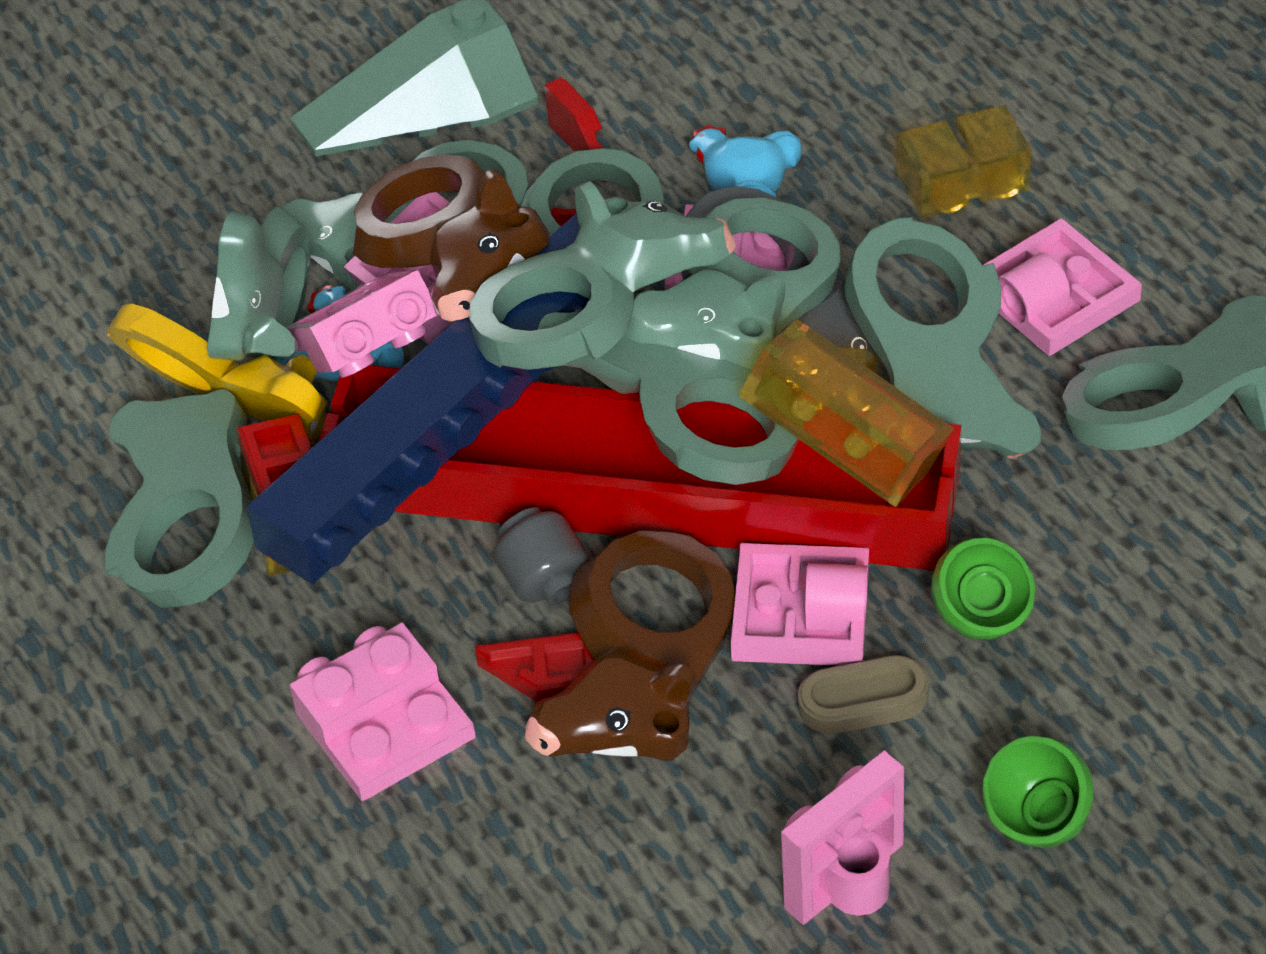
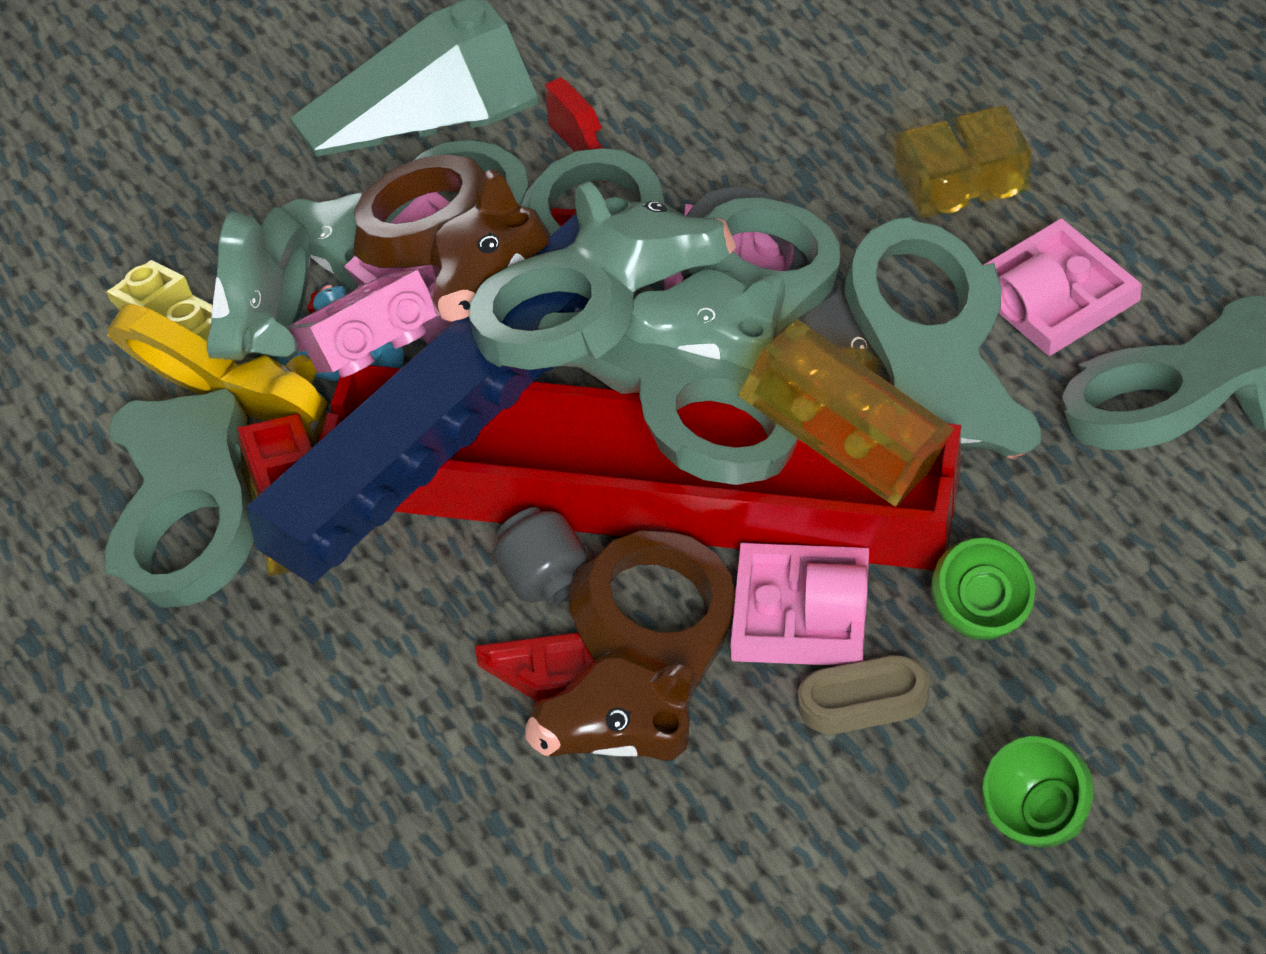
(164, 293): none -> light yellow slope
(379, 709): bright pink plate -> none
(745, 159): medium azure animal -> none
(841, 833): bright pink plate -> none

